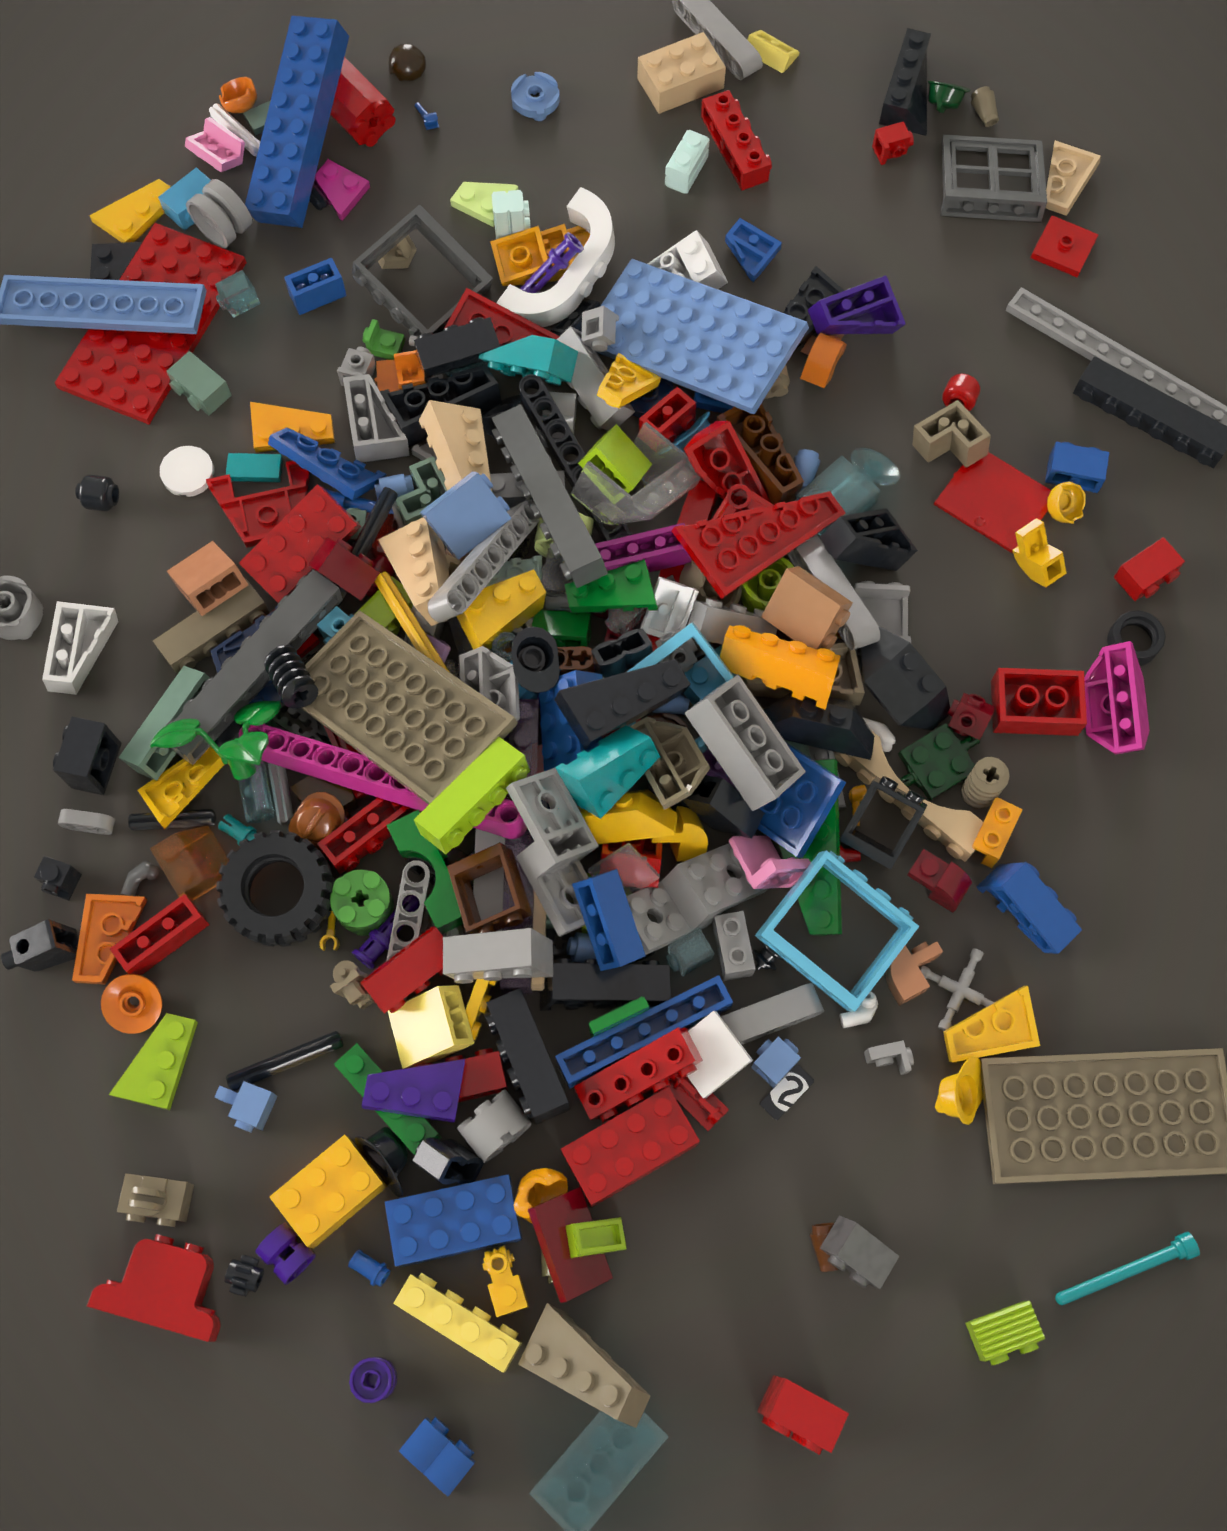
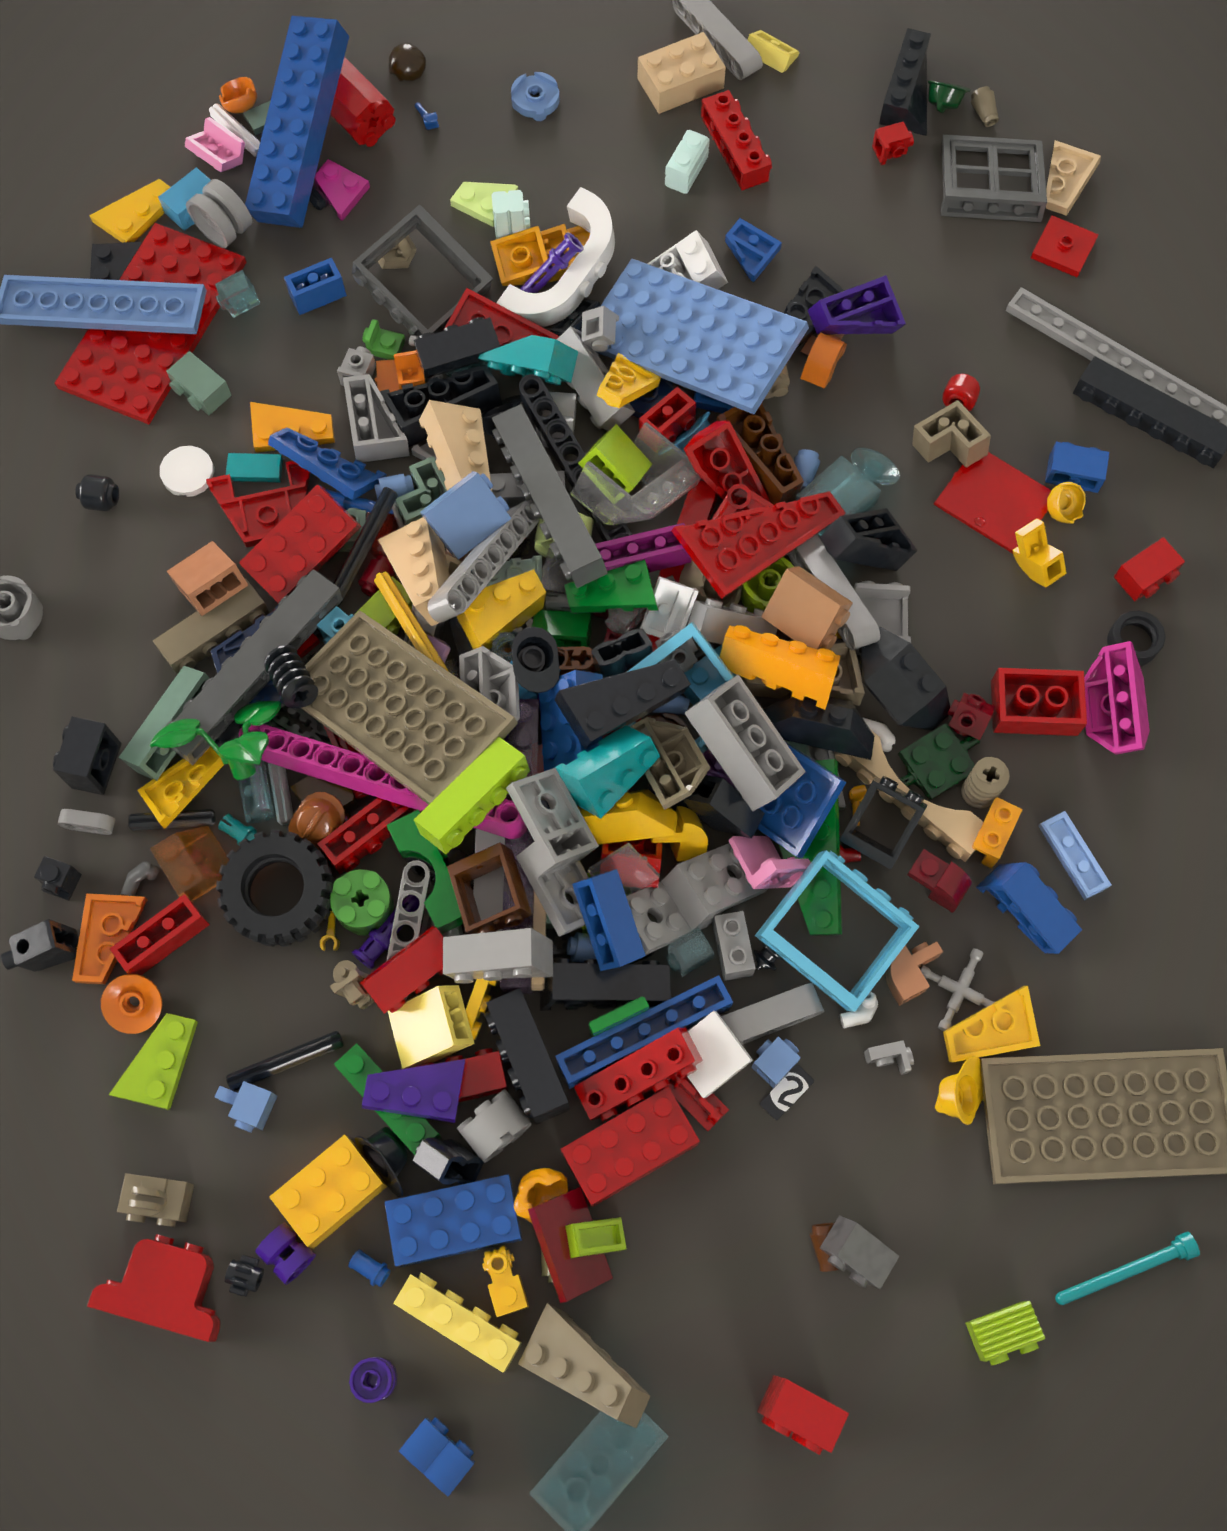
(75, 644): white wedge -> none
(344, 568): dark red brick -> none
(1074, 855): none -> light blue tile

